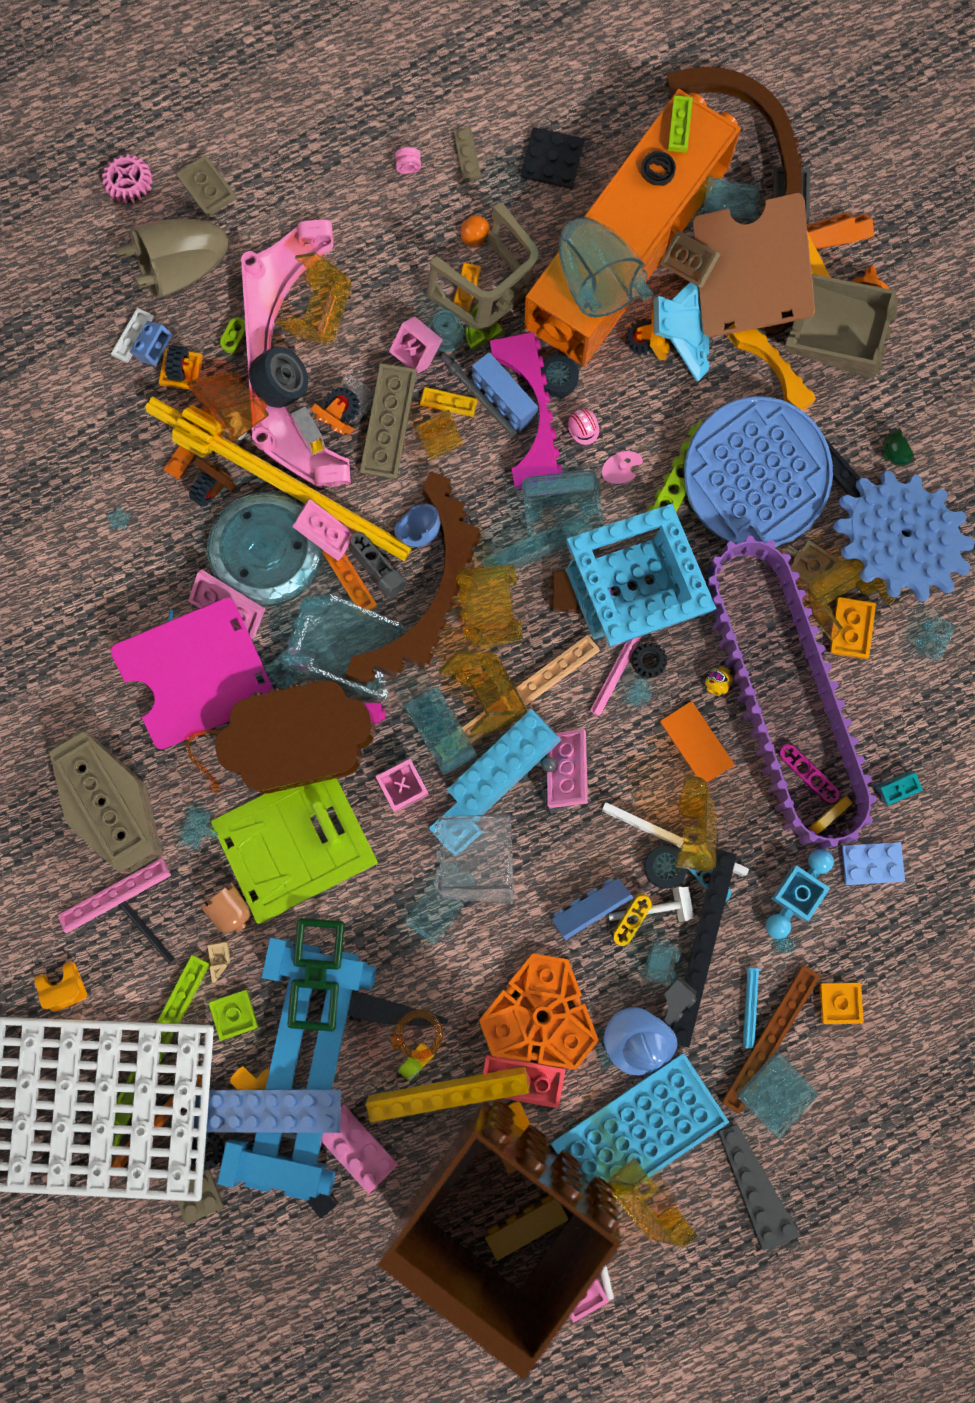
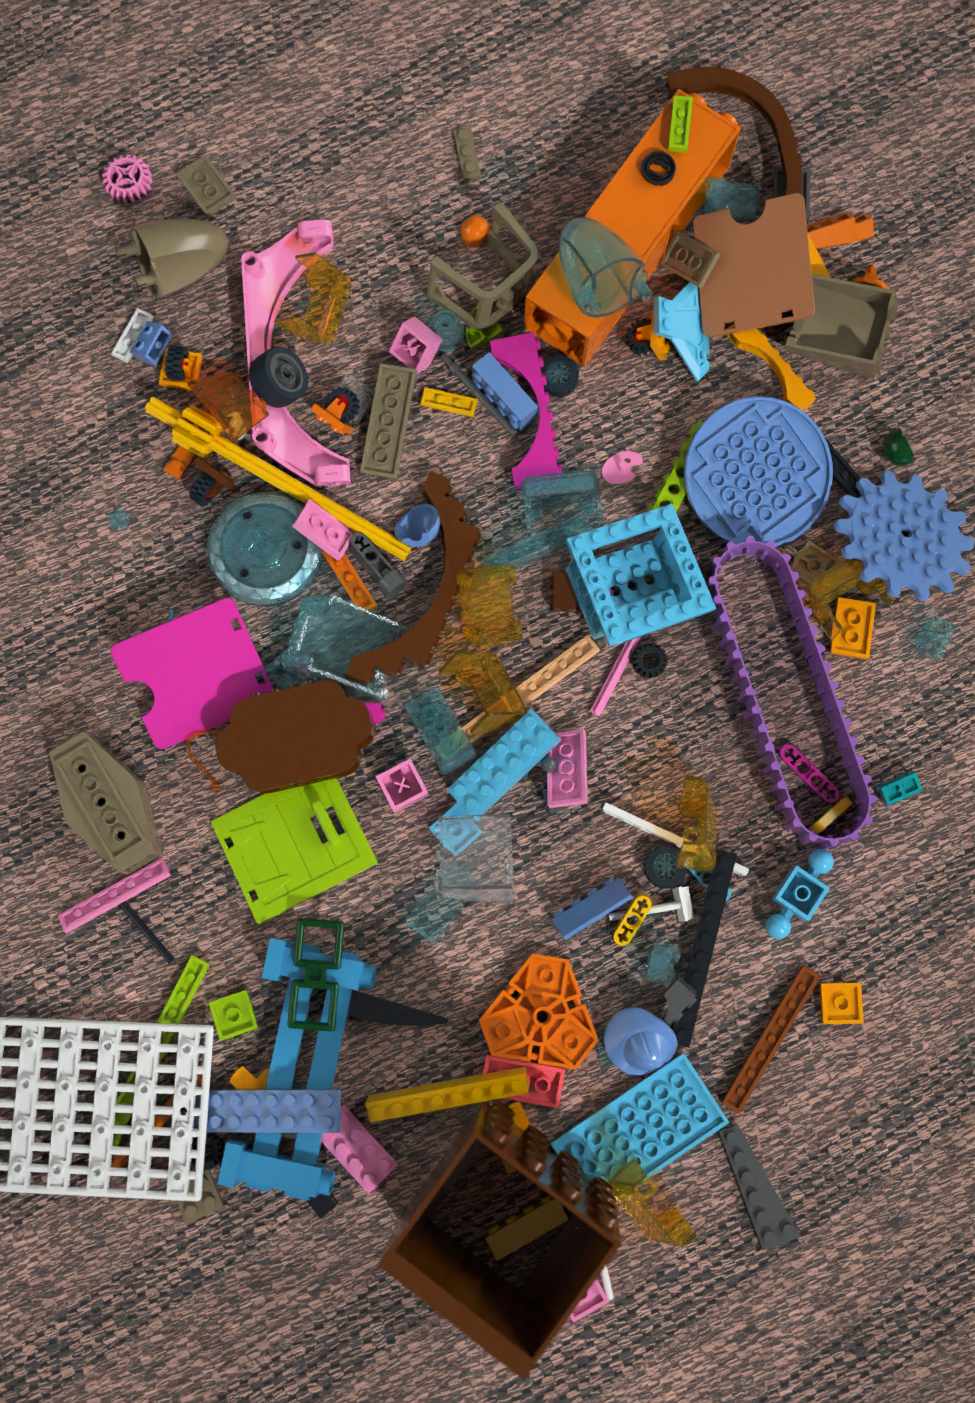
(66, 993): light orange piece -> none
(195, 828): clear light blue plate -> none
(209, 590): bright pink plate -> none
(219, 958): tan slope -> none
(227, 910): nougat cylinder -> none
(232, 335): lime plate -> none
(308, 431): flat silver piece -> none
(398, 1041): clear orange piece -> none
(407, 160): bright pink wheel -> none
(413, 1066): lime leg -> none
(439, 435): clear yellow brick -> none
(462, 298): light orange tile -> none
(552, 158): black plate -> none
(583, 425): bright pink helmet -> none
(638, 693): clear light blue brick -> none
(696, 742): orange tile -> none
(719, 681): yellow head -> none
(750, 1007): medium azure axle -> none
(777, 1095): clear light blue plate -> none
(784, 945): clear light blue plate -> none
(873, 863): light blue plate -> none

